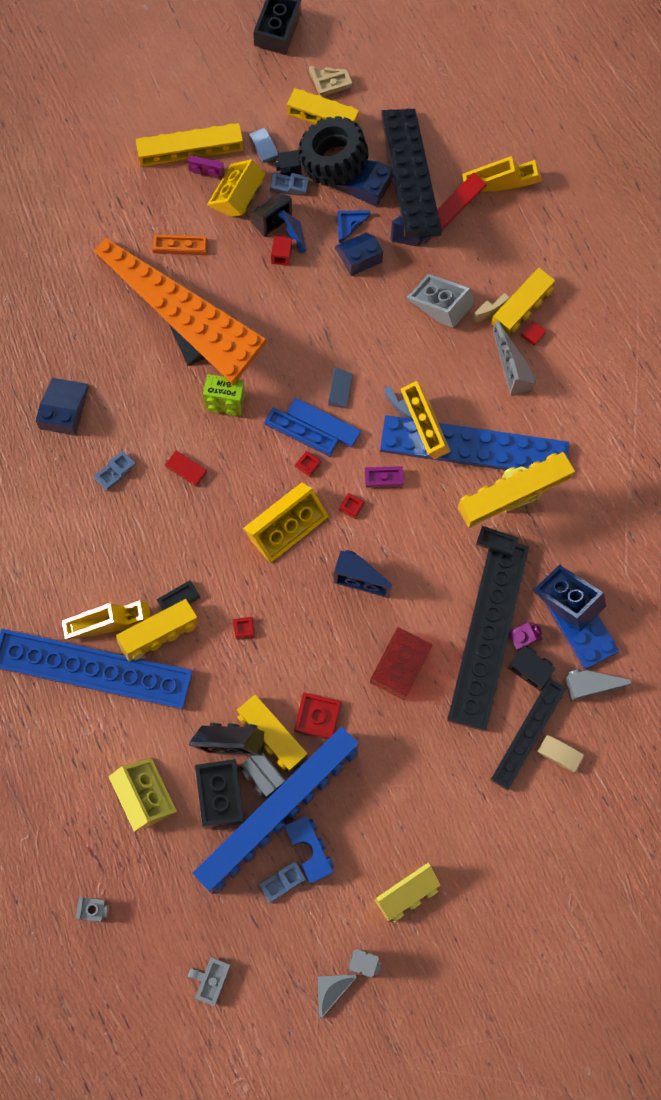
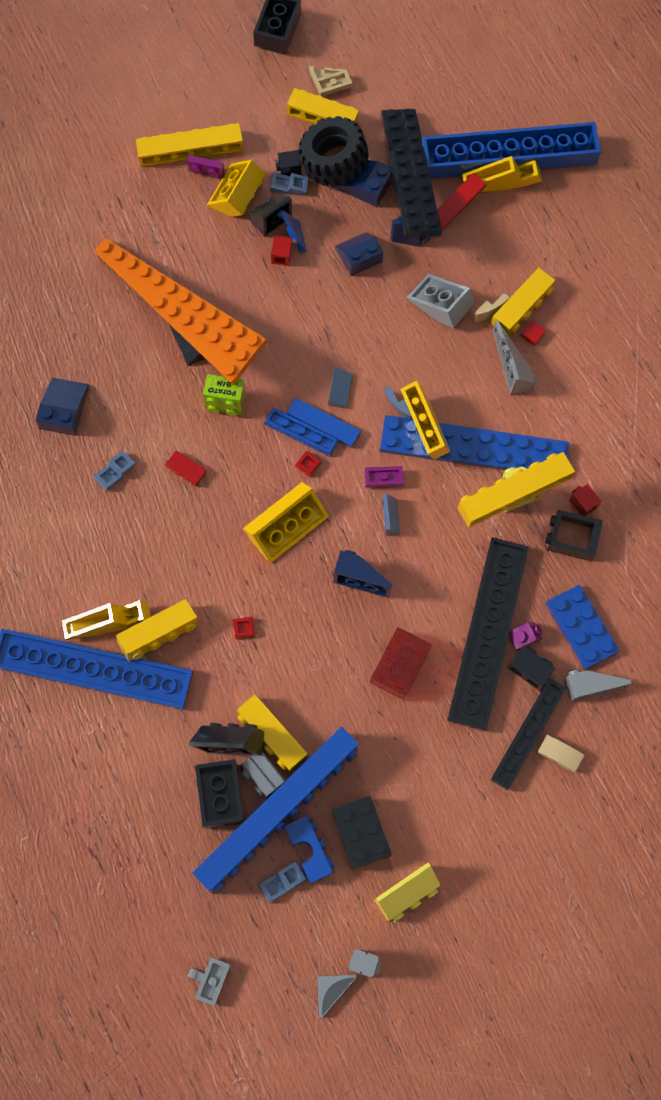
(83, 909): light grey brick -> none
(142, 794): light yellow slope -> none
(179, 244): orange tile -> none
(185, 591): black tile -> none
(264, 146): sand blue slope -> none
(317, 716): red tile -> none
(350, 221): blue tile -> none
(351, 505): red tile -> none
(361, 832): none -> black brick
(391, 516): none -> sand blue slope
(497, 541): black tile -> none
(548, 145): none -> blue brick
(569, 550): none -> black window
(571, 597): dark blue slope -> none
(584, 500): none -> red brick

